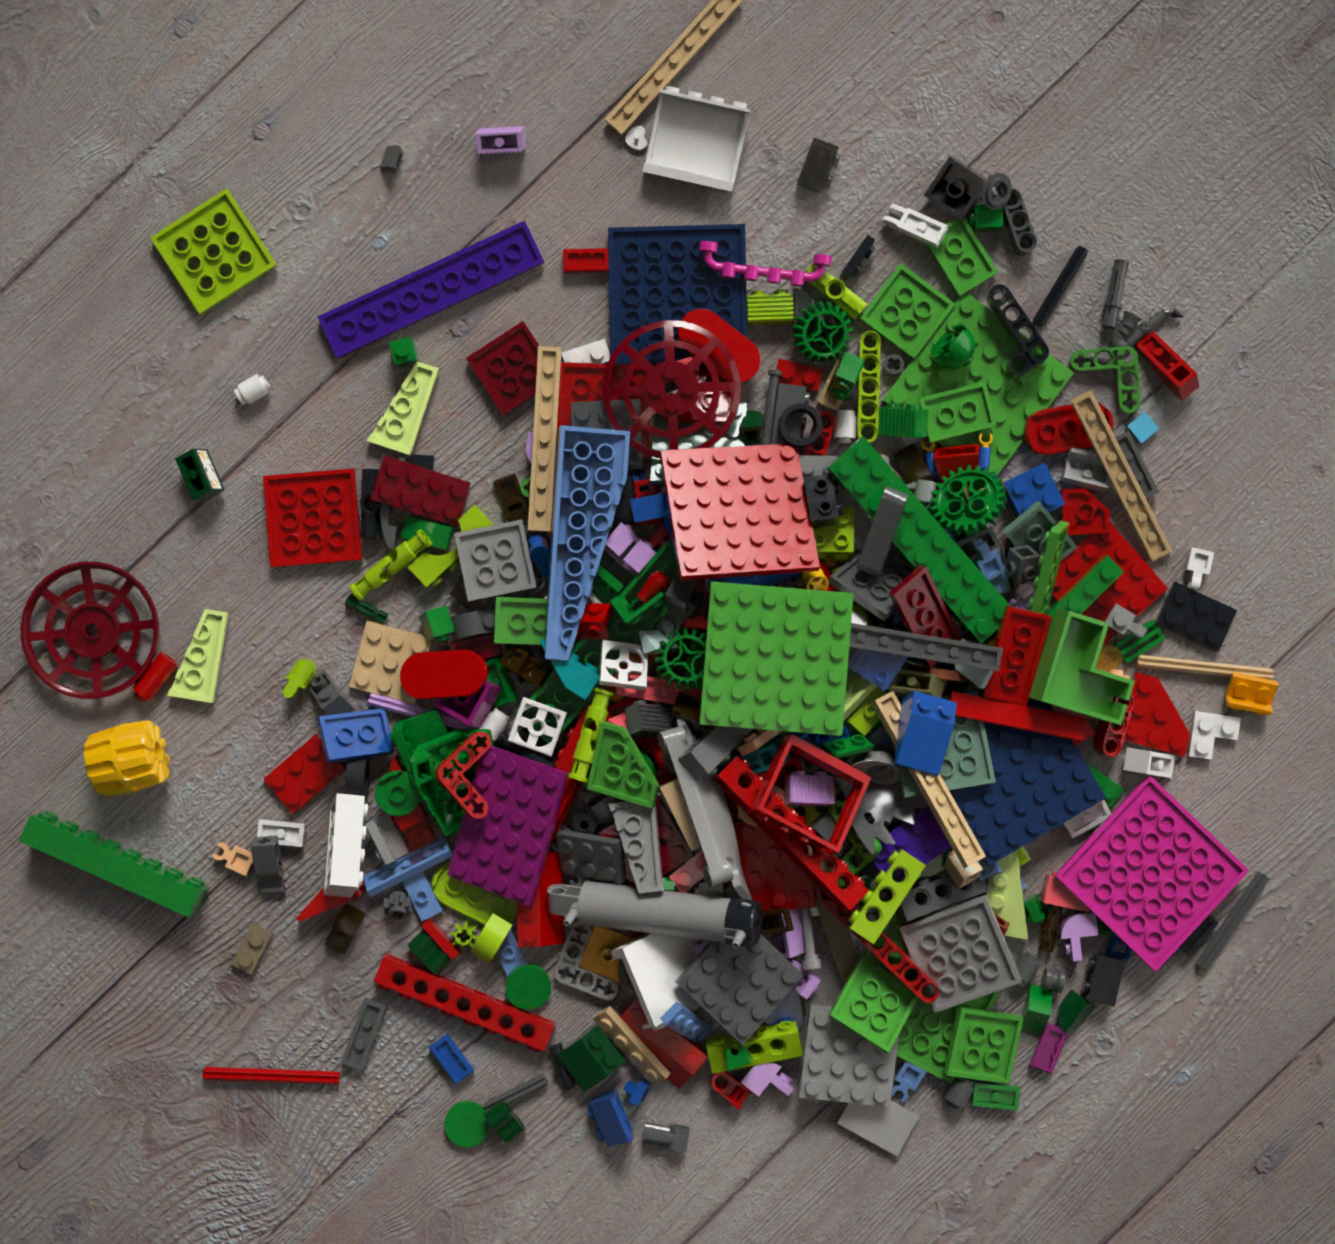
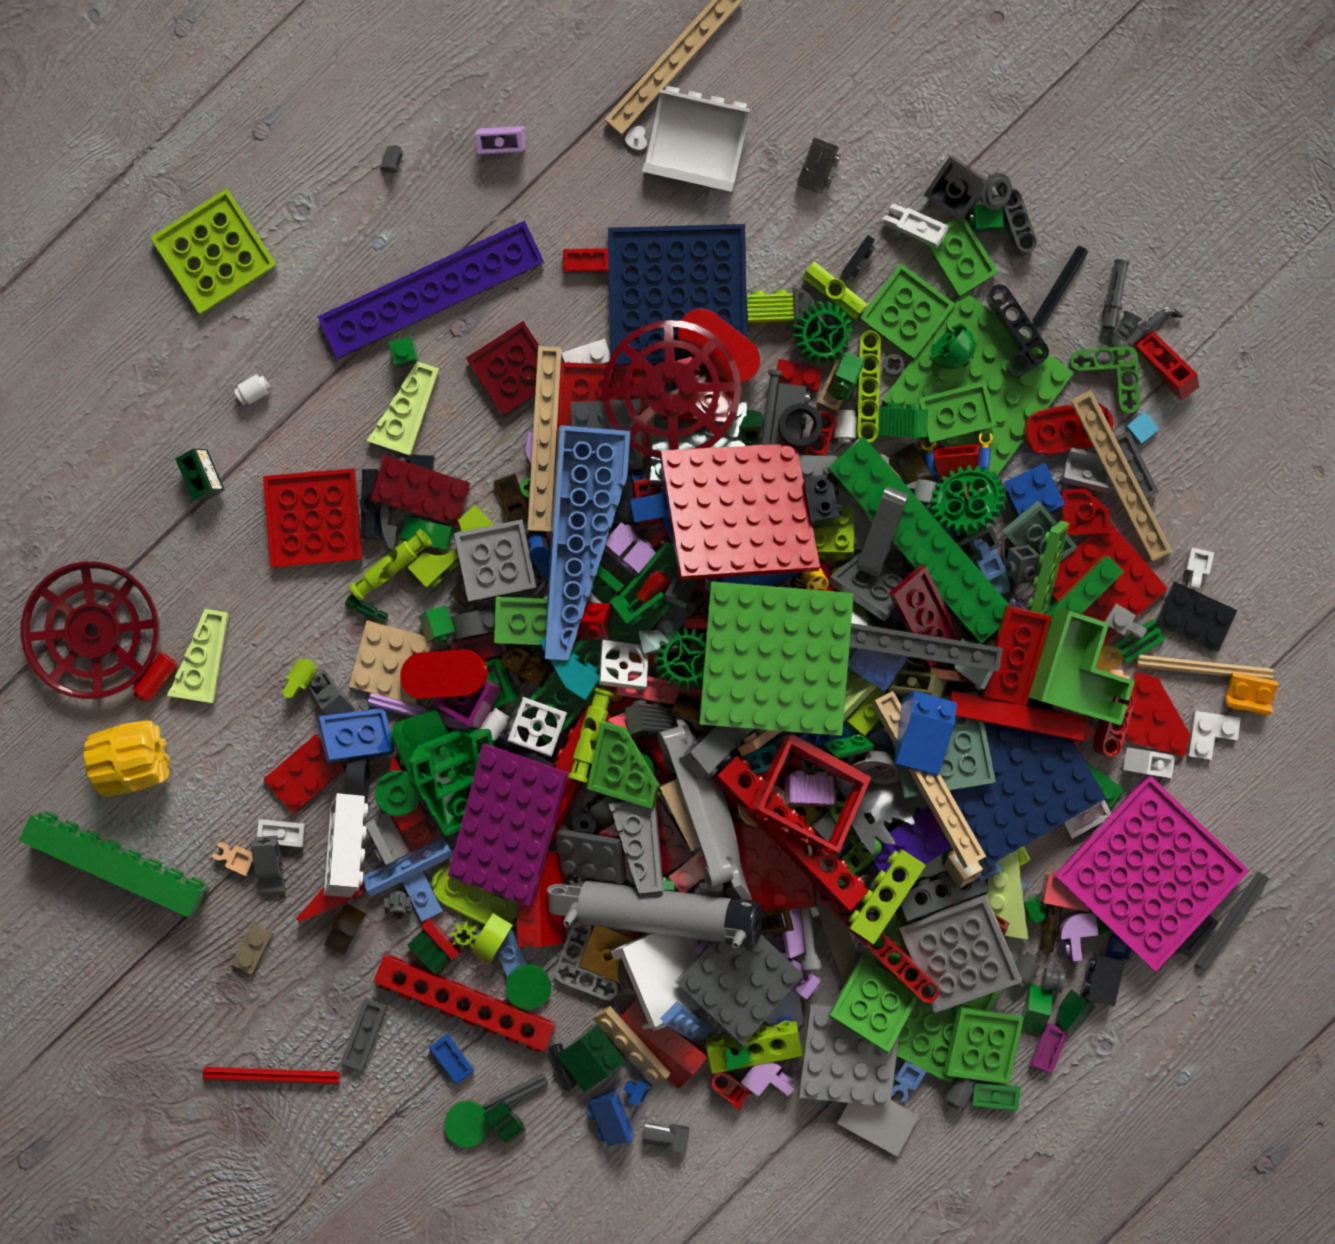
(457, 777): red beam -> none
(773, 274): dark pink bar -> none

